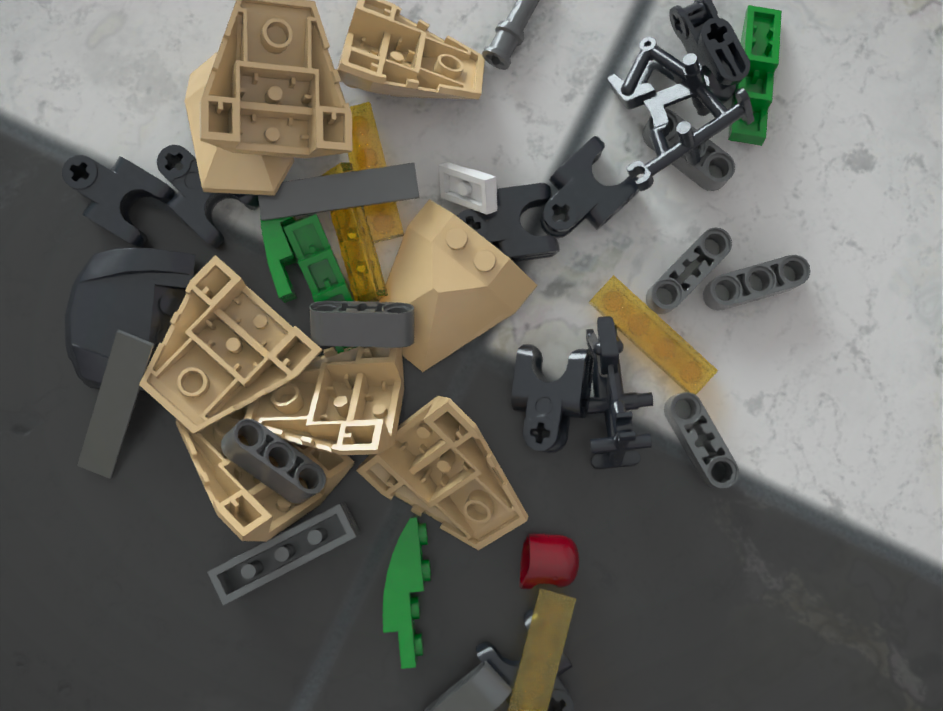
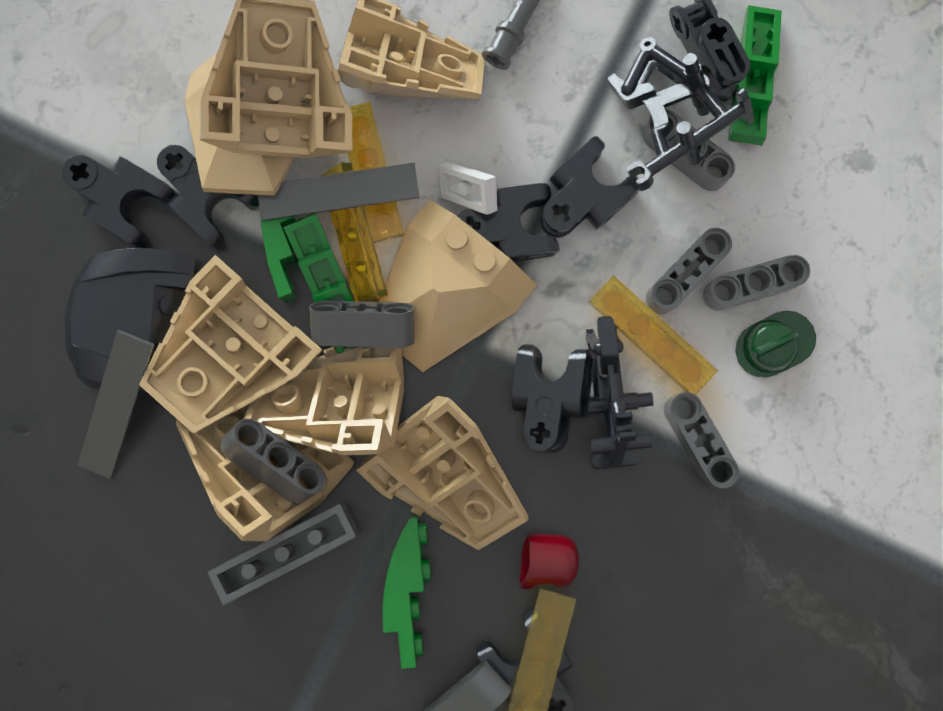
(775, 344): none -> dark green piece

